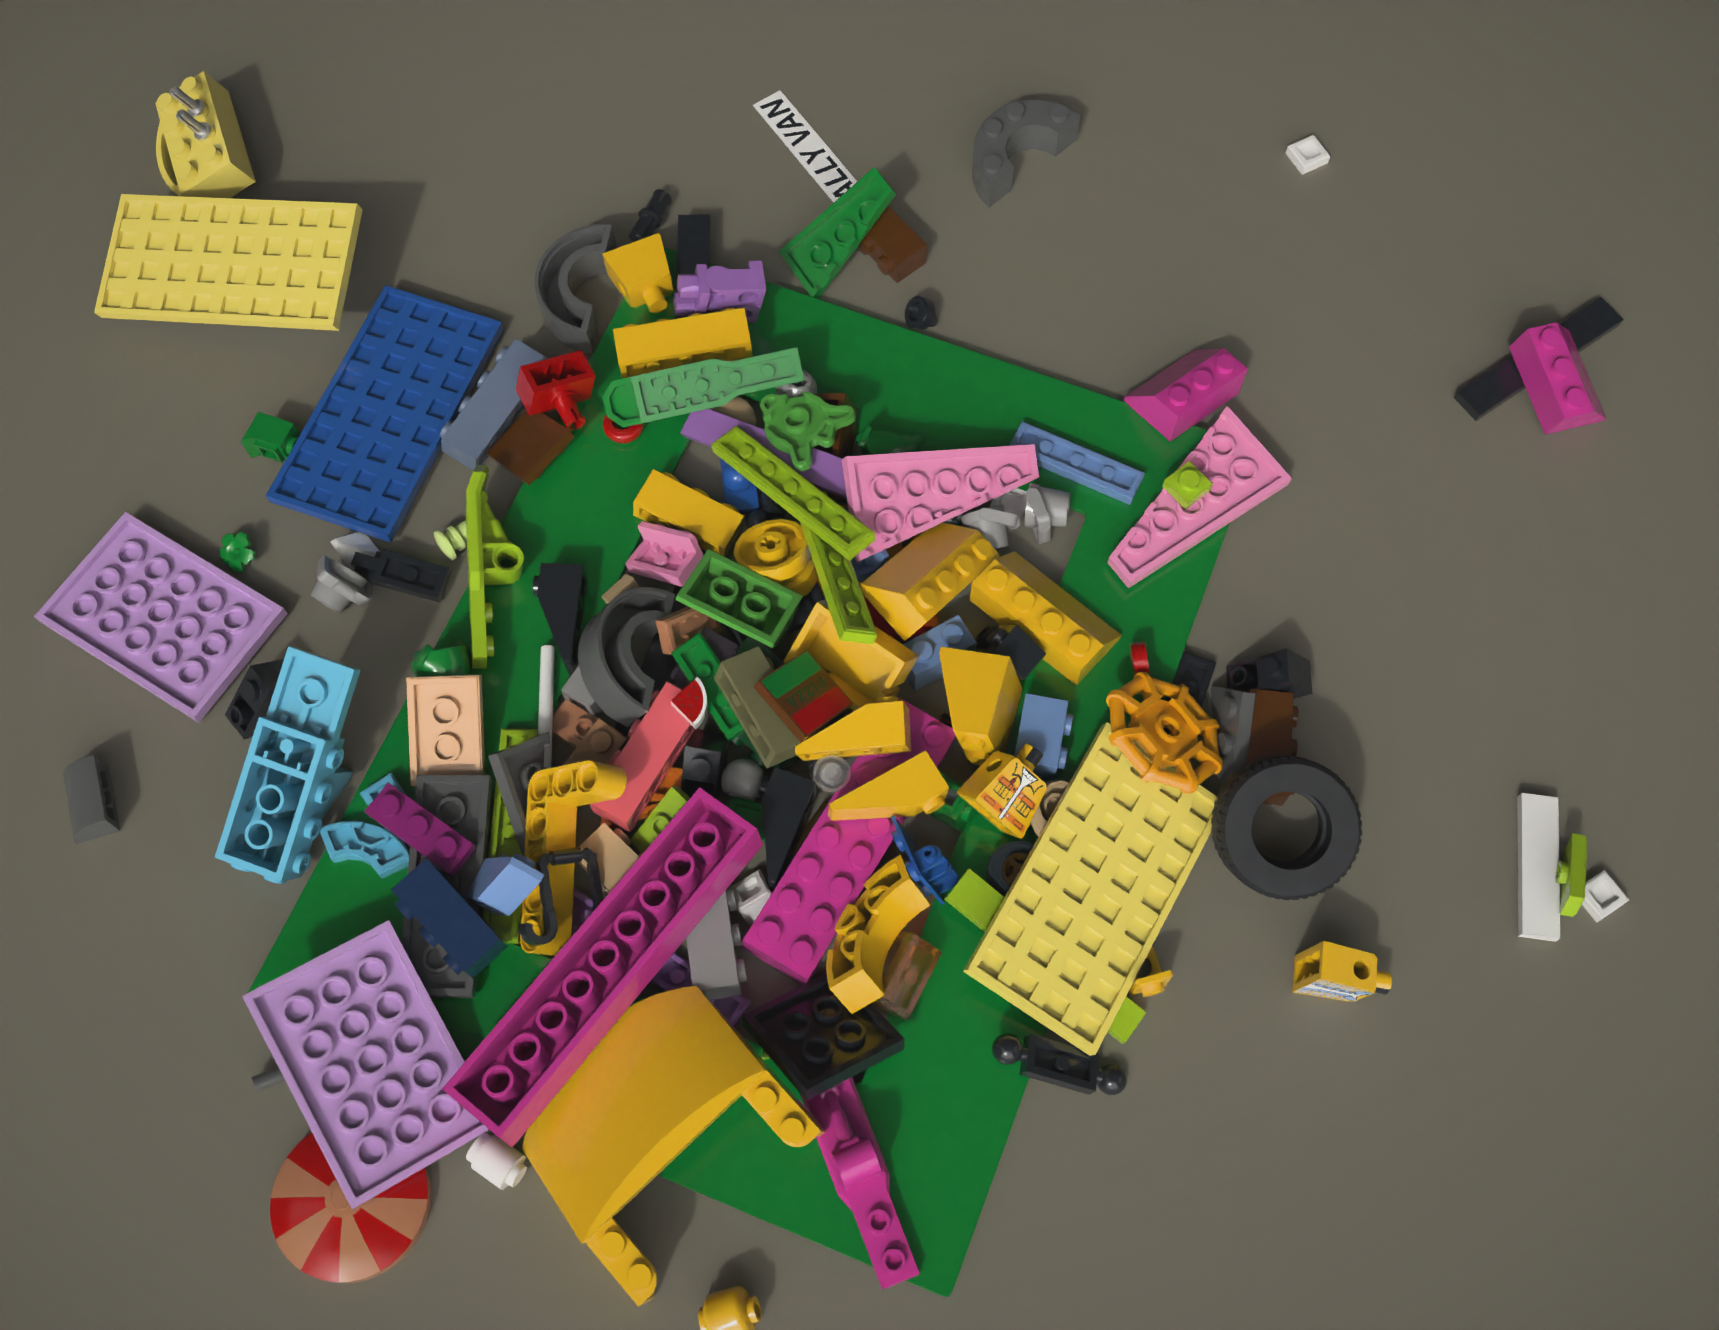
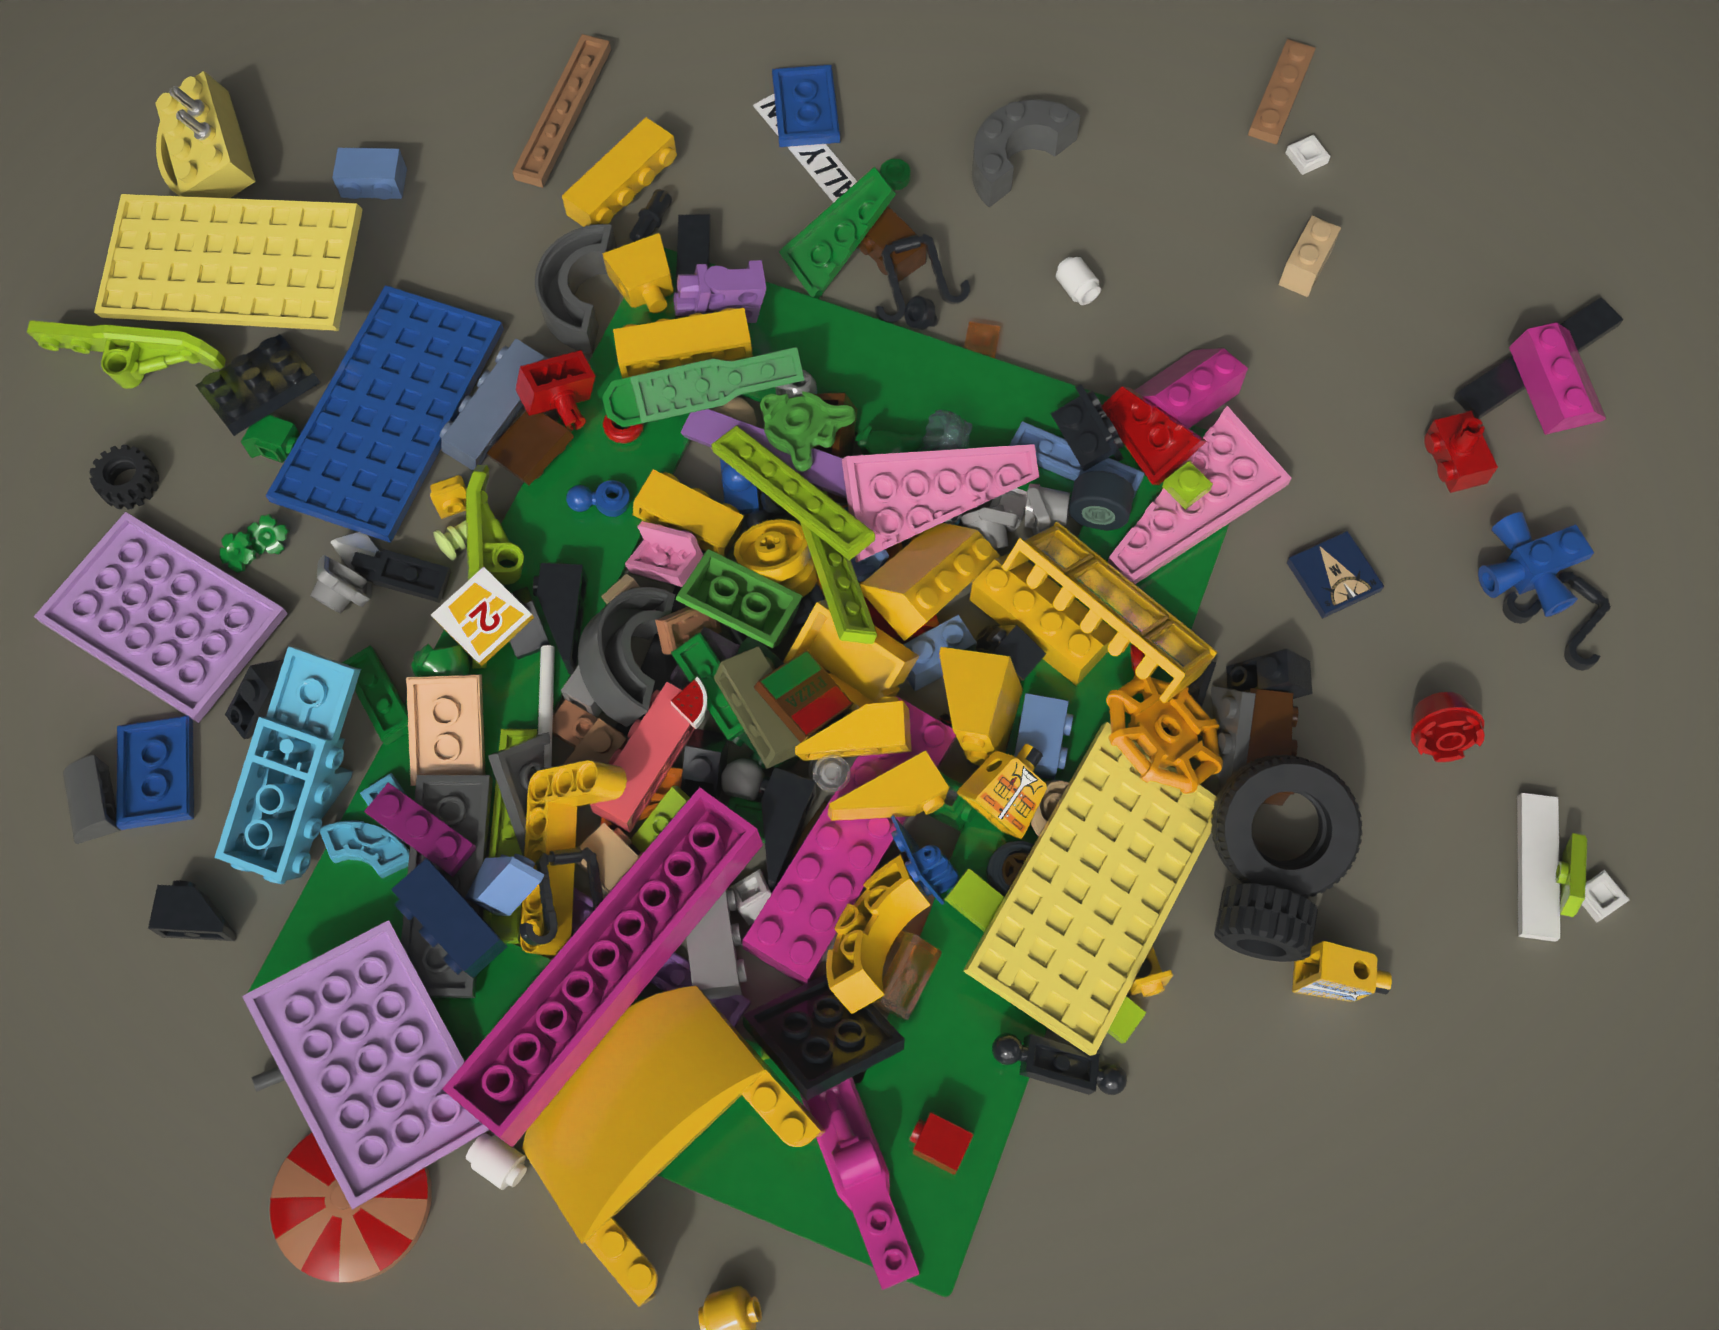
(115, 463): none -> black tyre
(128, 347): none -> lime piece
(155, 772): none -> blue tile
(187, 914): none -> black slope
(257, 384): none -> black plate
(267, 535): none -> green plant
(369, 173): none -> medium blue brick
(379, 696): none -> green tile
(449, 496): none -> yellow bracket
(482, 616): none -> tile
(532, 636): none -> black slope
(562, 111): none -> medium nougat plate
(582, 498): none -> blue plate
(620, 174): none -> yellow brick
(805, 106): none -> blue tile
(896, 173): none -> green tile
(908, 244): none -> black piece
(940, 1142): none -> red brick
(946, 432): none -> clear light blue hair
(982, 338): none -> clear orange tile
(1078, 280): none -> white brick
(1088, 429): none -> black bracket
(1101, 500): none -> black wheel
(1115, 601): none -> yellow window
(1150, 434): none -> red wing
(1266, 922): none -> black tyre
(1281, 91): none -> medium nougat plate
(1309, 256): none -> tan brick
(1335, 574): none -> dark blue tile
(1446, 726): none -> red cone
(1460, 451): none -> red brick
(1535, 563): none -> blue brick
(1588, 592): none -> black piece

